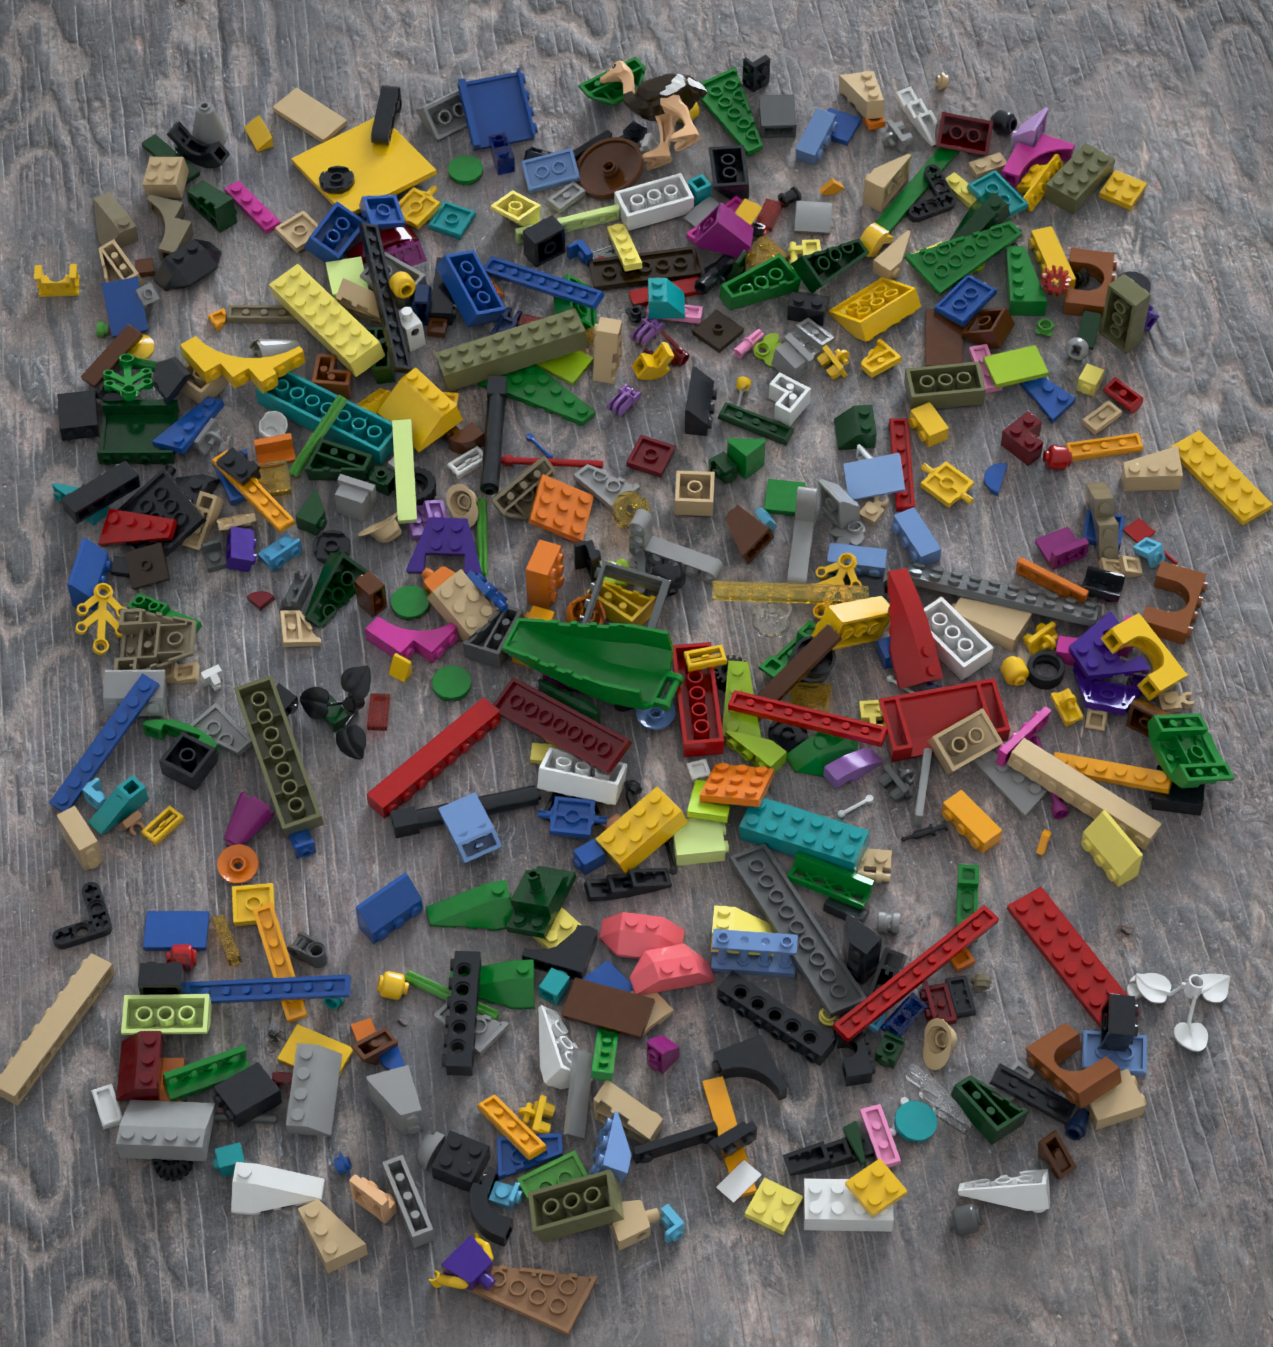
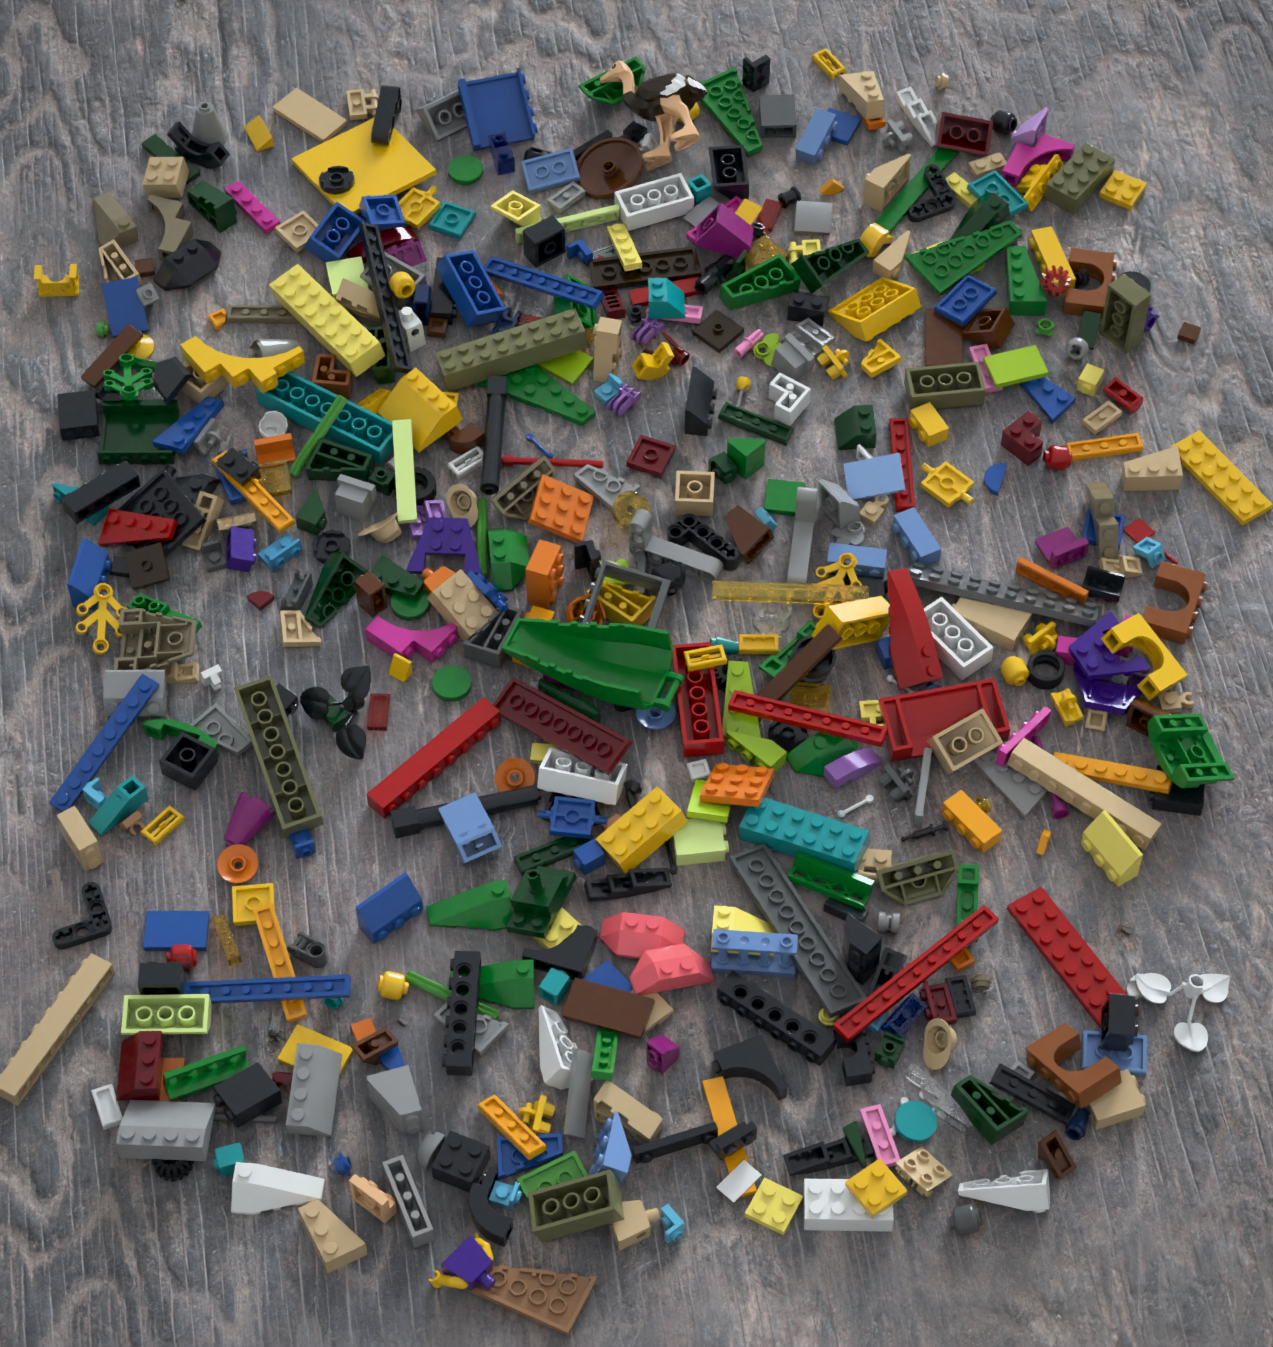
(357, 103): none -> tan plate
(397, 580): none -> dark green wing
(507, 557): none -> green wedge
(511, 766): none -> orange dish
(548, 853): none -> dark green tile
(609, 389): none -> medium azure bracket
(613, 313): none -> dark red slope
(694, 530): none -> black beam
(728, 645): none -> teal cone
(758, 644): none -> yellow plate
(826, 65): none -> yellow tile
(919, 877): none -> olive wedge
(922, 1170): none -> tan hinge
(983, 803): none -> clear yellow plate
(1189, 332): none -> reddish brown tile

